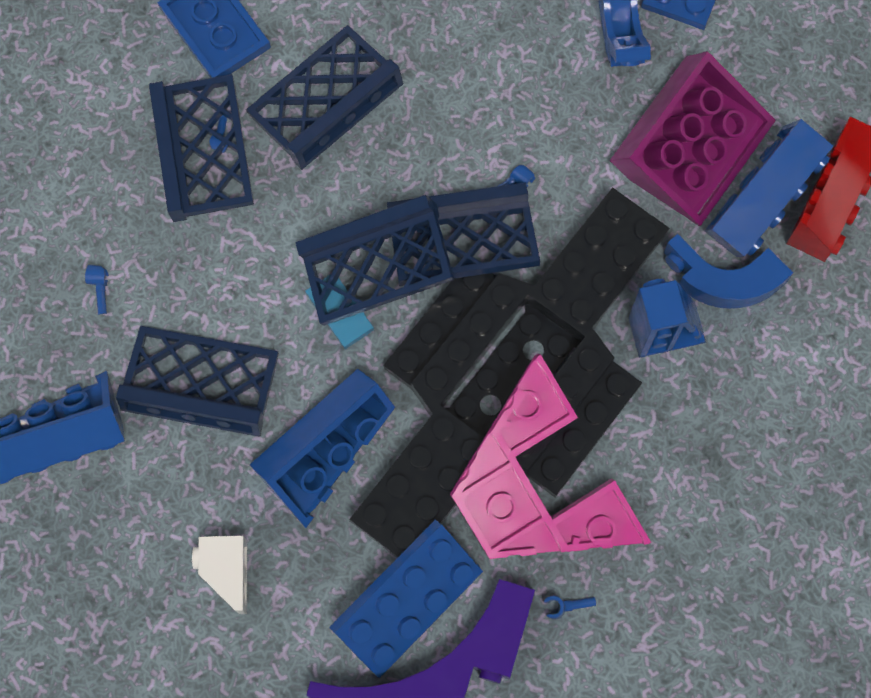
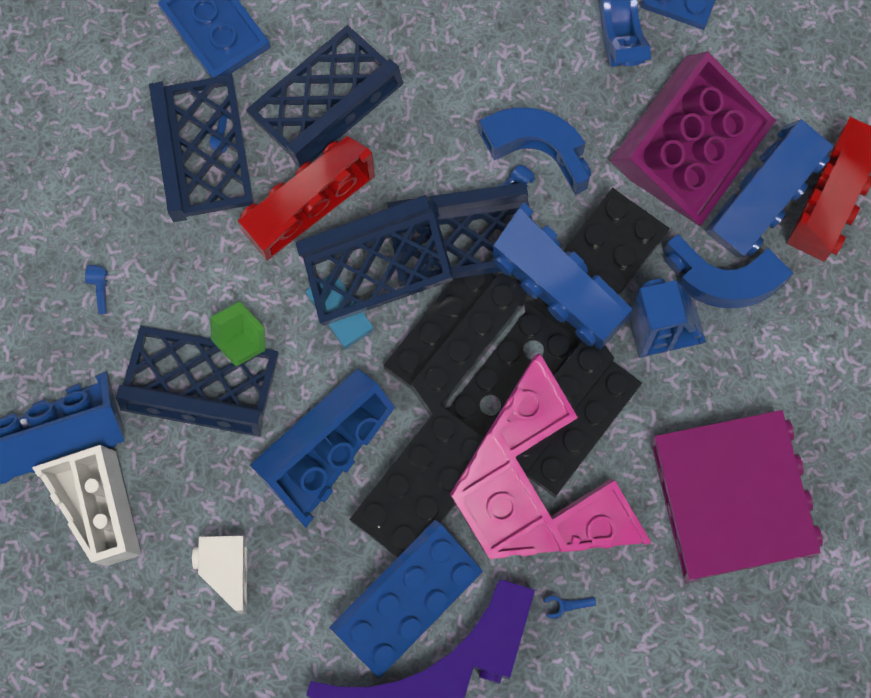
(94, 502): none -> white wedge
(237, 333): none -> bright green panel
(307, 196): none -> red wedge
(537, 130): none -> blue arch
(559, 279): none -> blue wedge
(735, 495): none -> magenta panel

